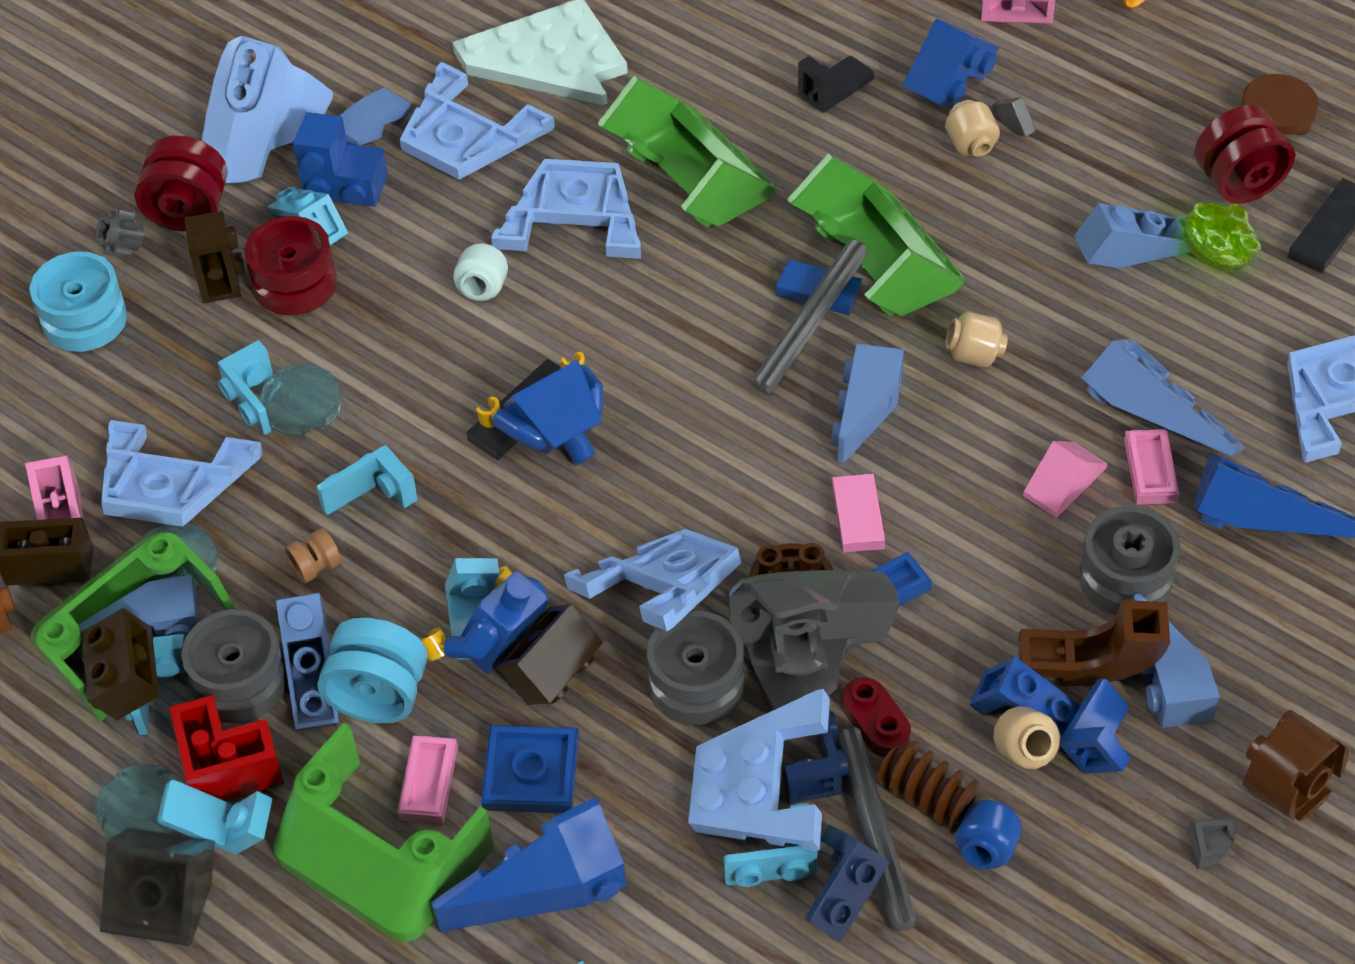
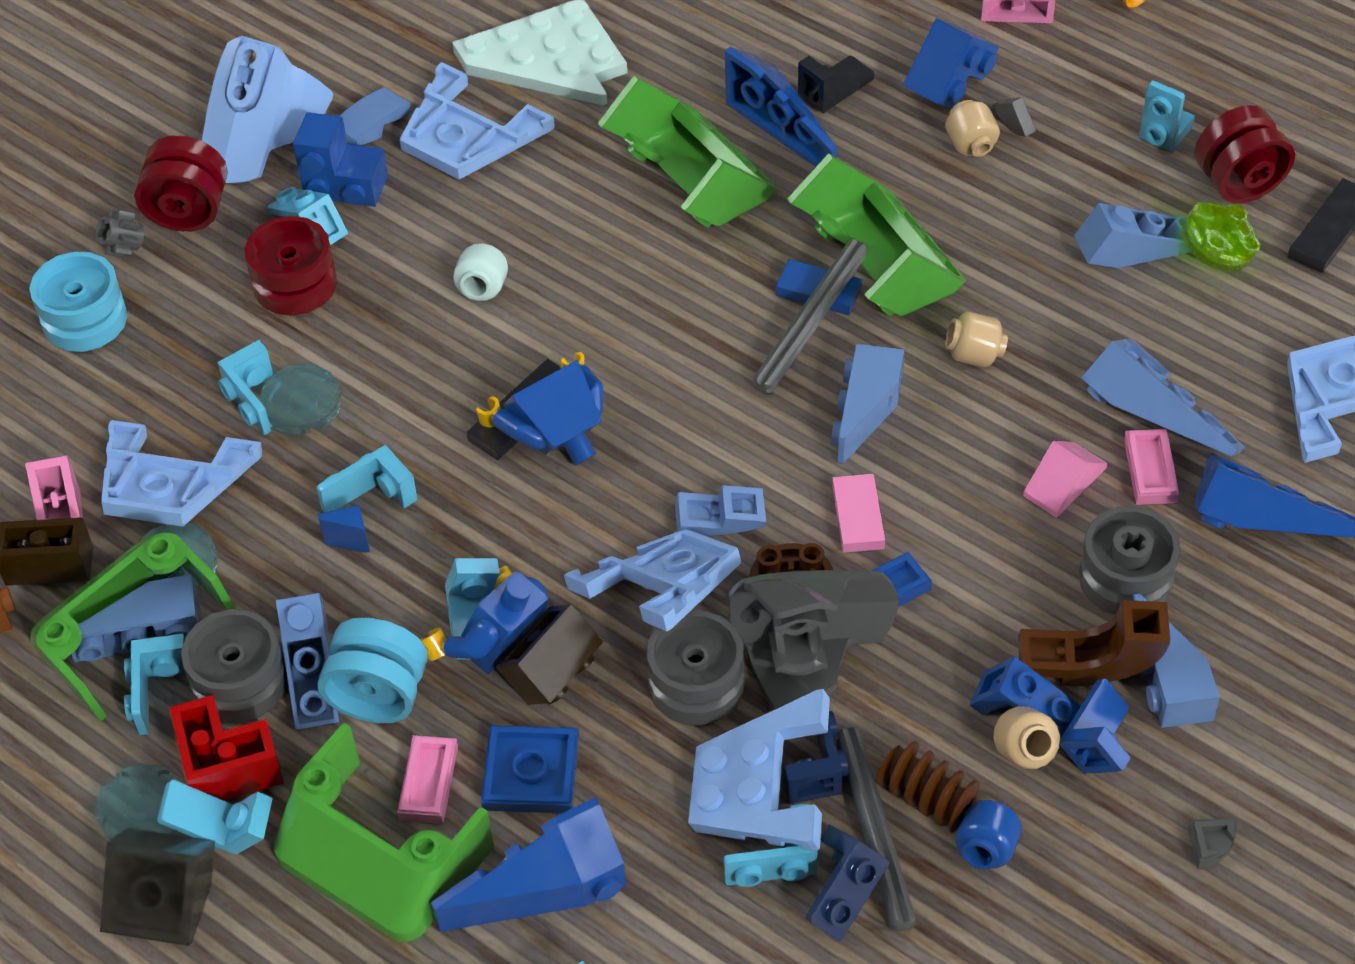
(119, 664): dark brown brick -> none
(213, 256): dark brown brick -> none
(313, 555): medium nougat wheel -> none
(344, 529): none -> blue slope
(573, 195): light blue wing -> none
(730, 512): none -> medium blue slope
(773, 105): none -> blue wedge
(874, 713): dark red plate -> none
(1163, 118): none -> medium azure bracket
(1286, 100): reddish brown tile -> none
(1294, 766): reddish brown brick -> none

